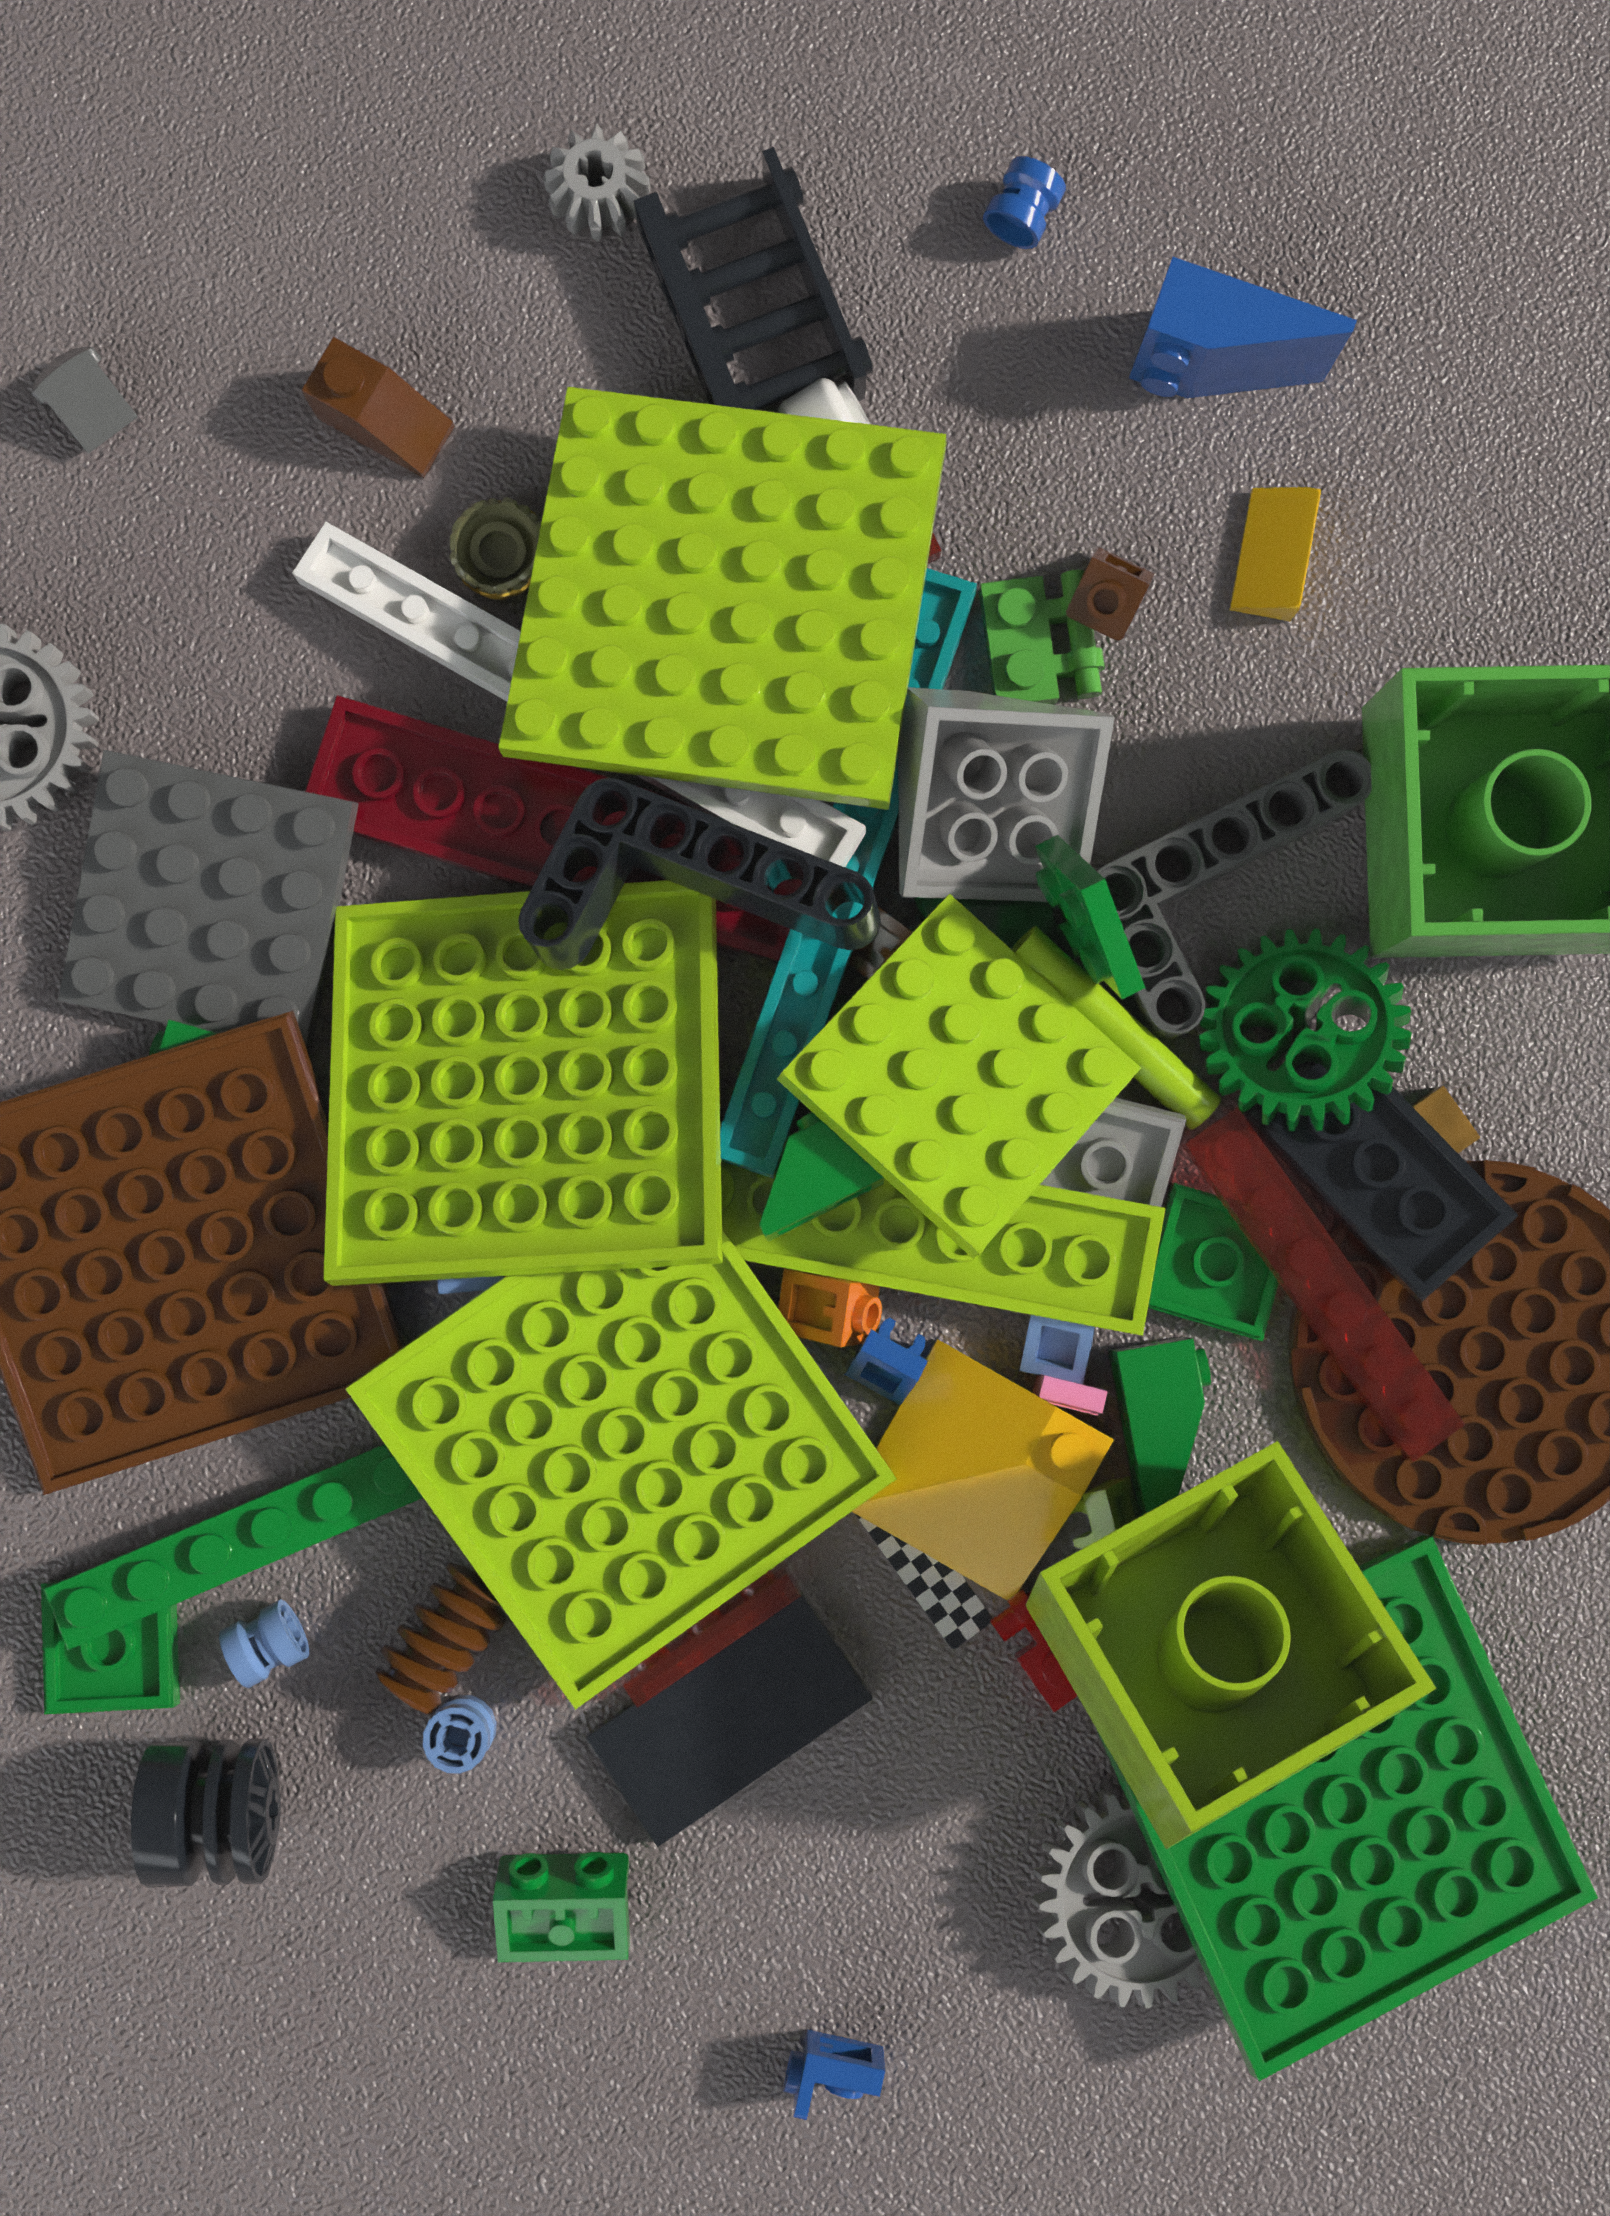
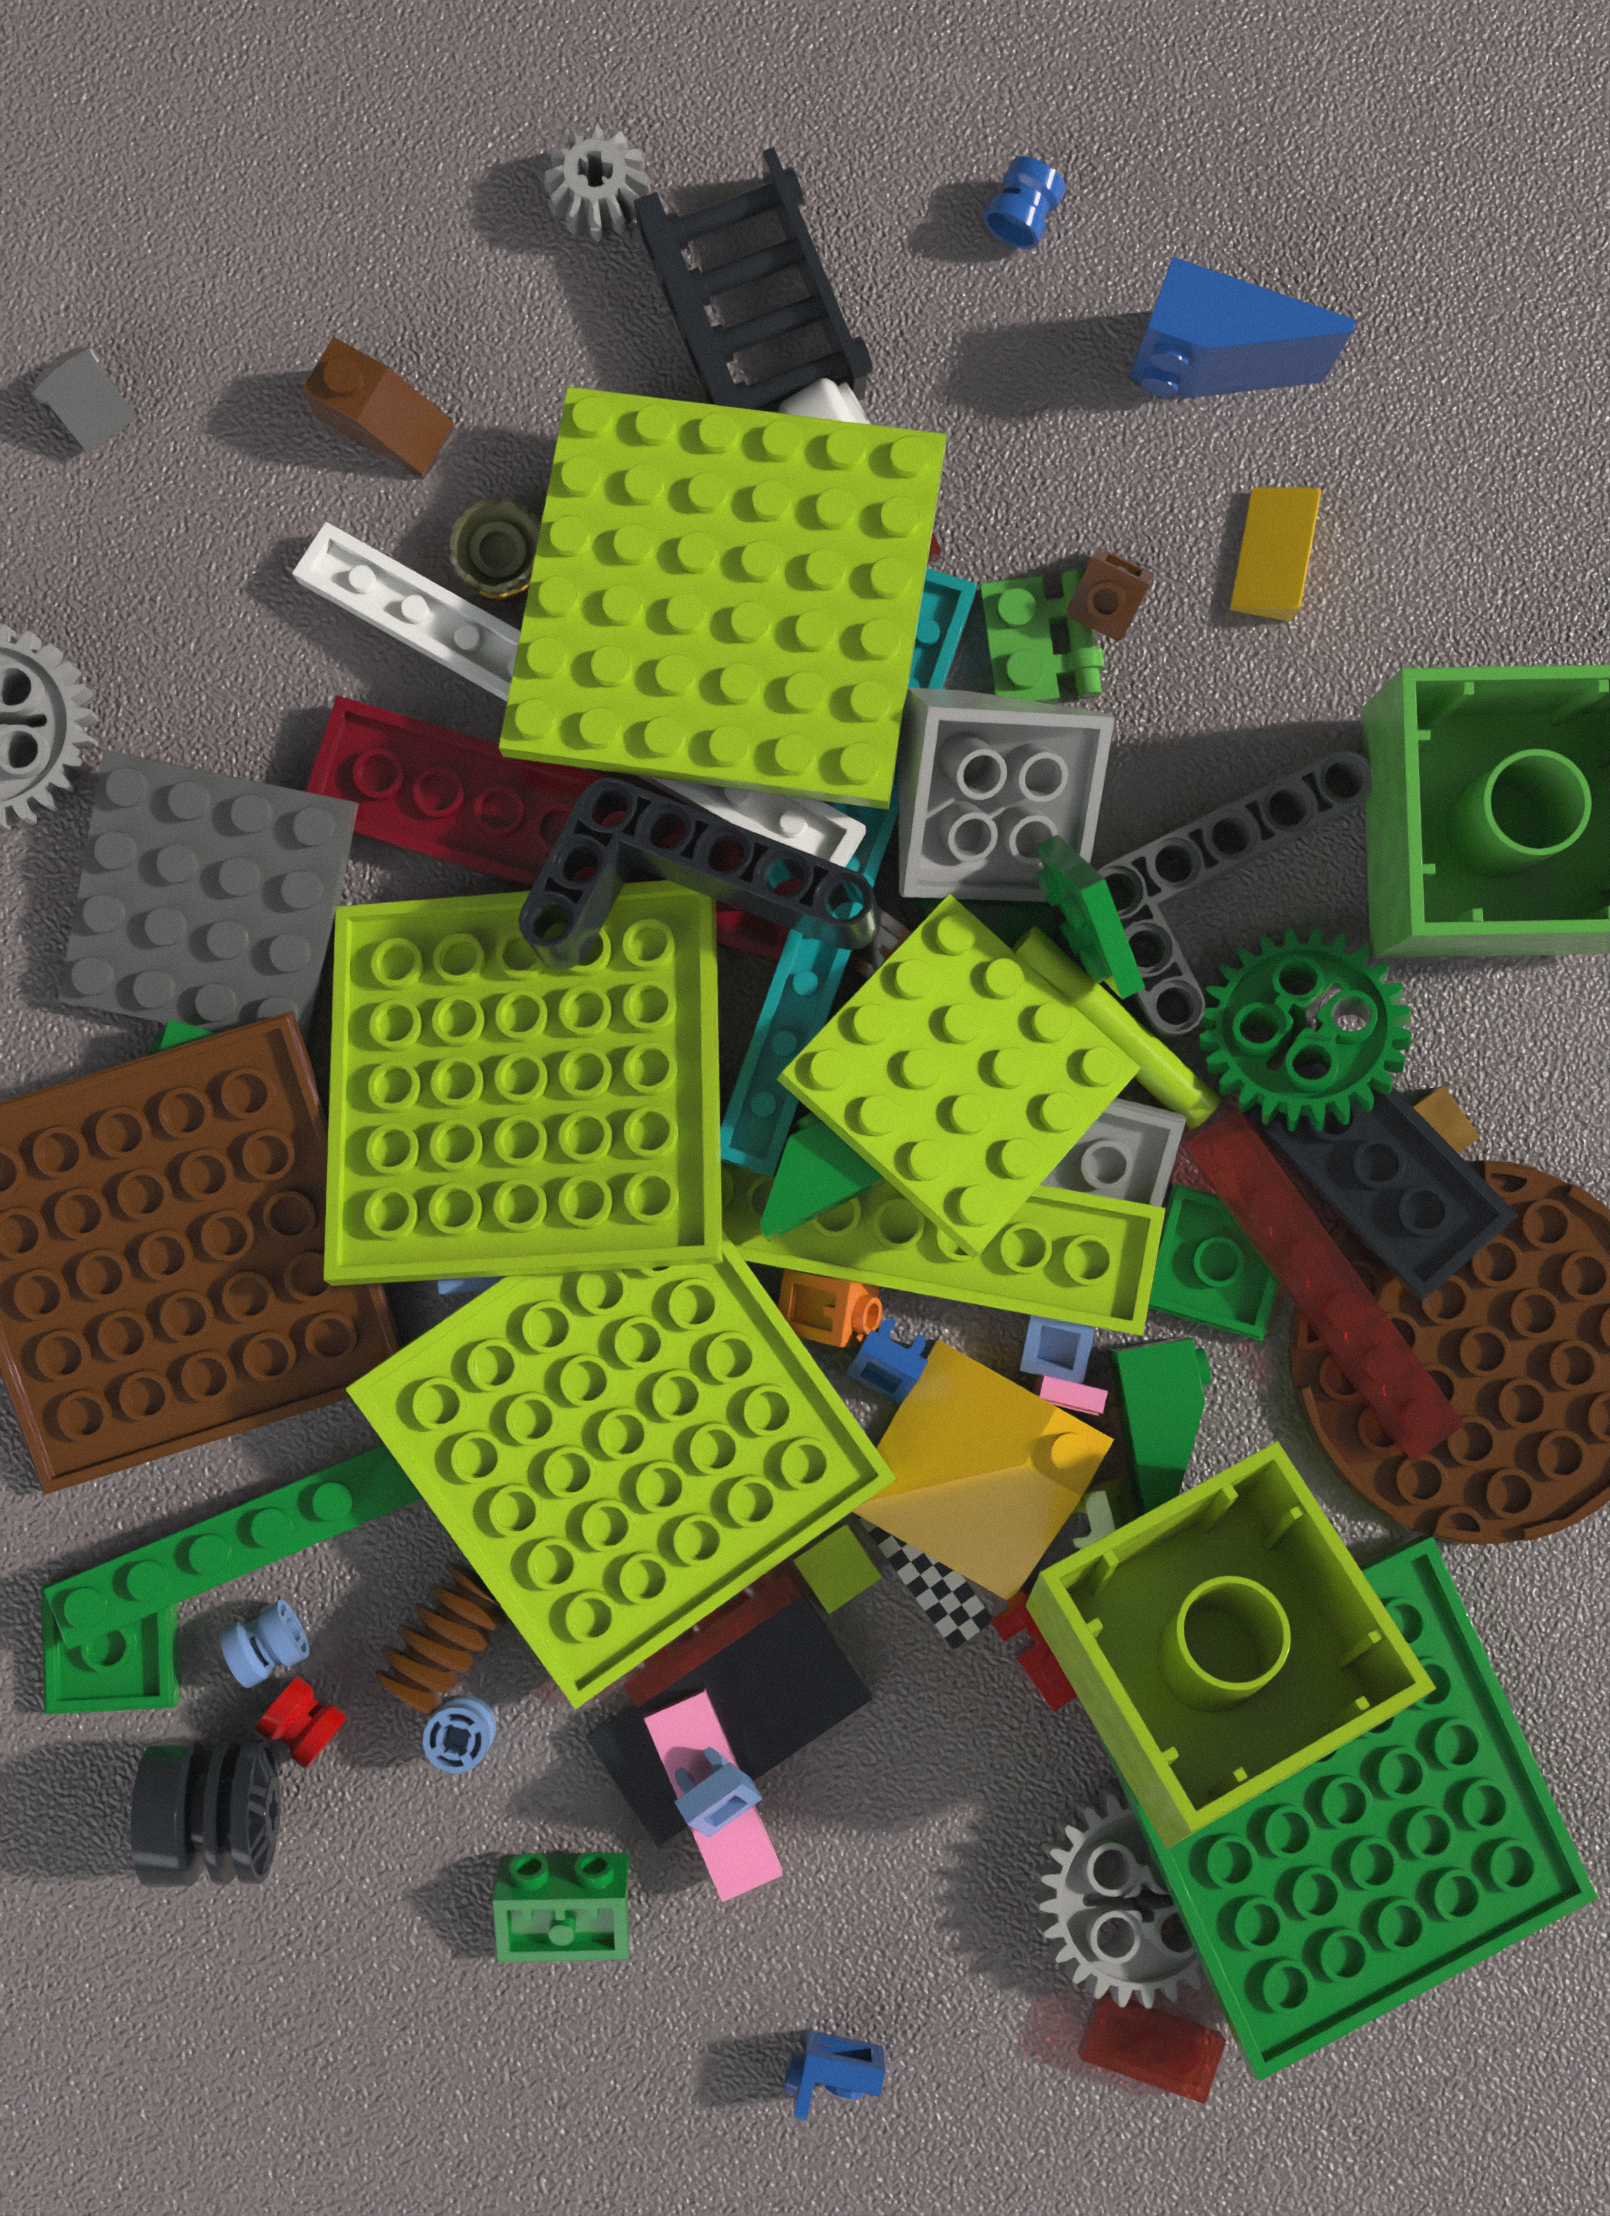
(301, 1722): none -> red wheel
(718, 1798): none -> medium blue tile
(741, 1852): none -> bright pink tile
(837, 1567): none -> lime tile
(1152, 2047): none -> clear red plate

